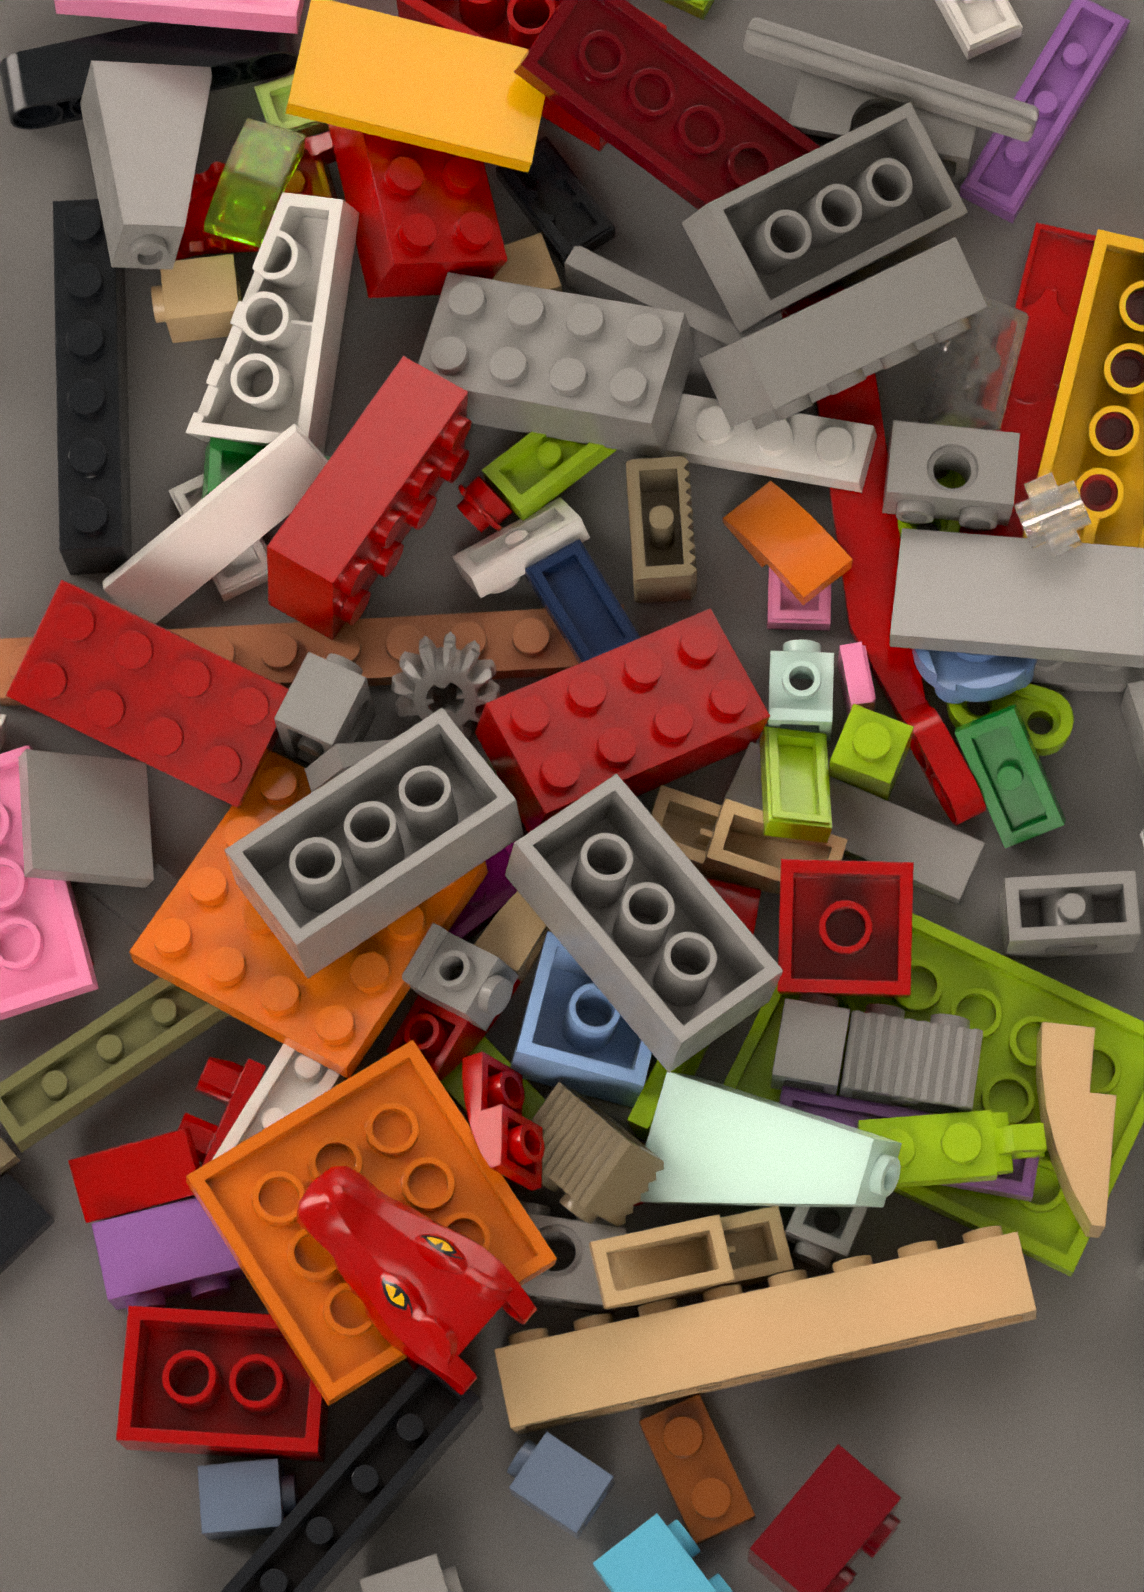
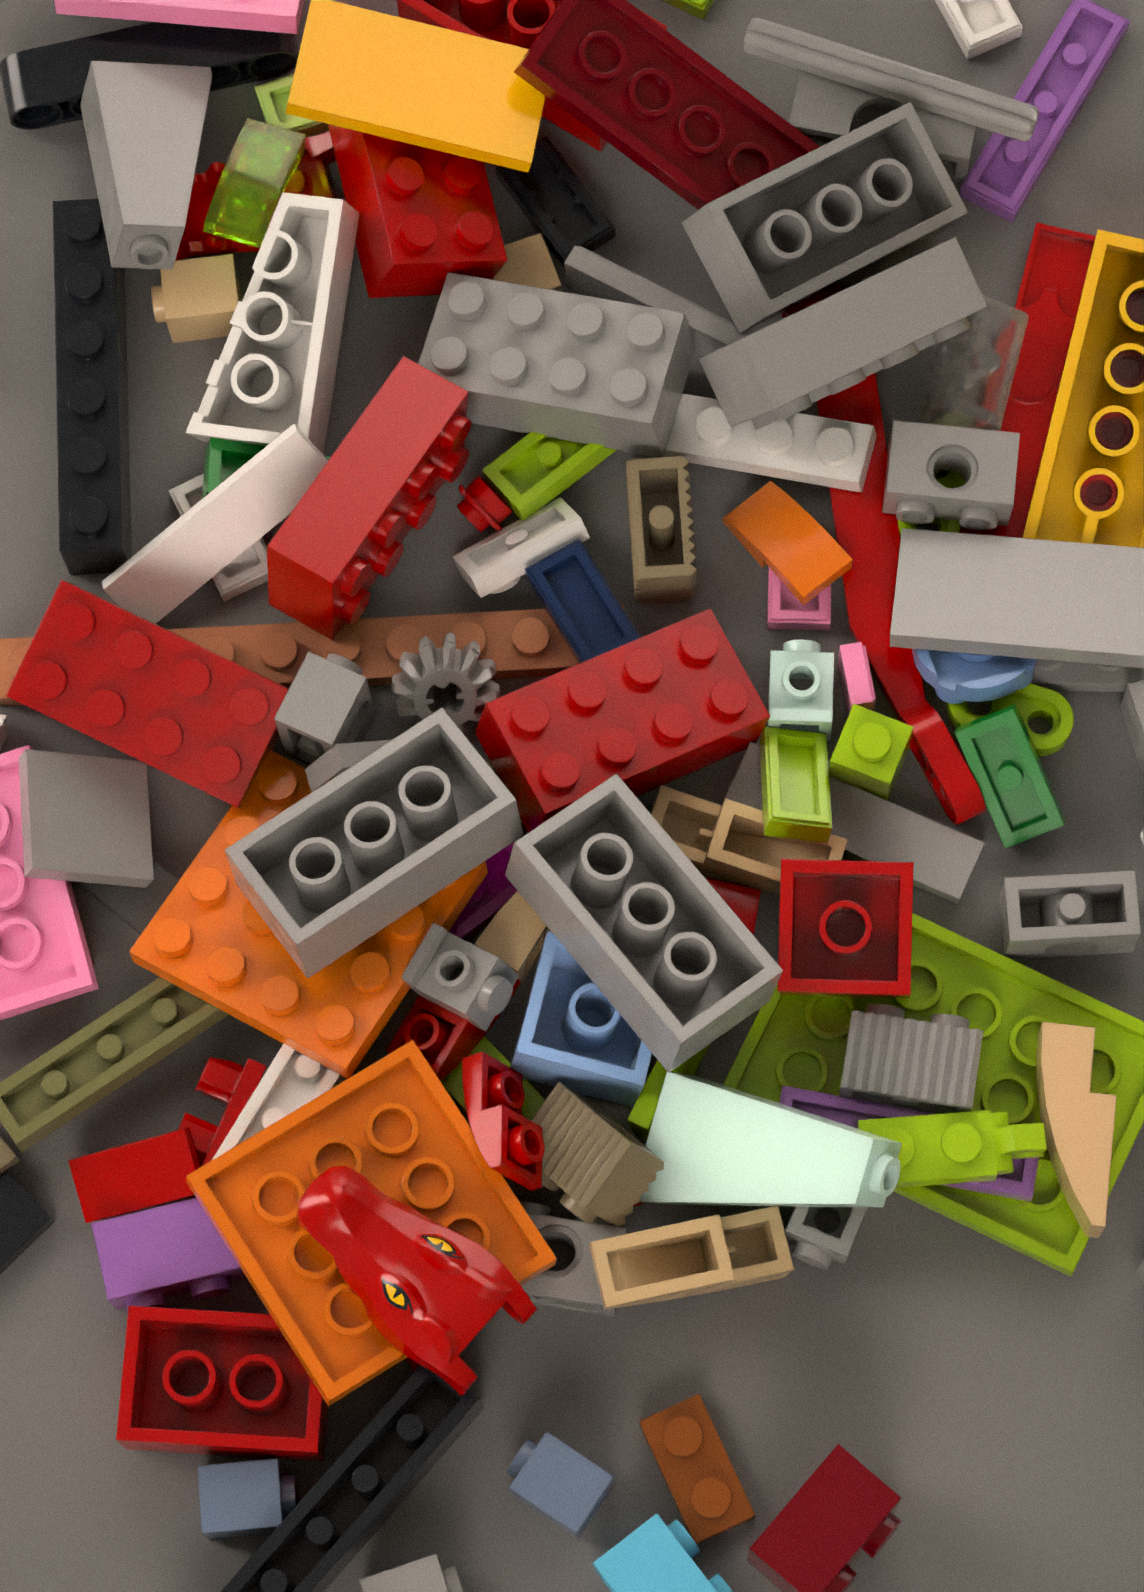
(765, 1331): tan brick -> none
(810, 1044): light grey brick -> none
(1052, 514): clear gear -> none

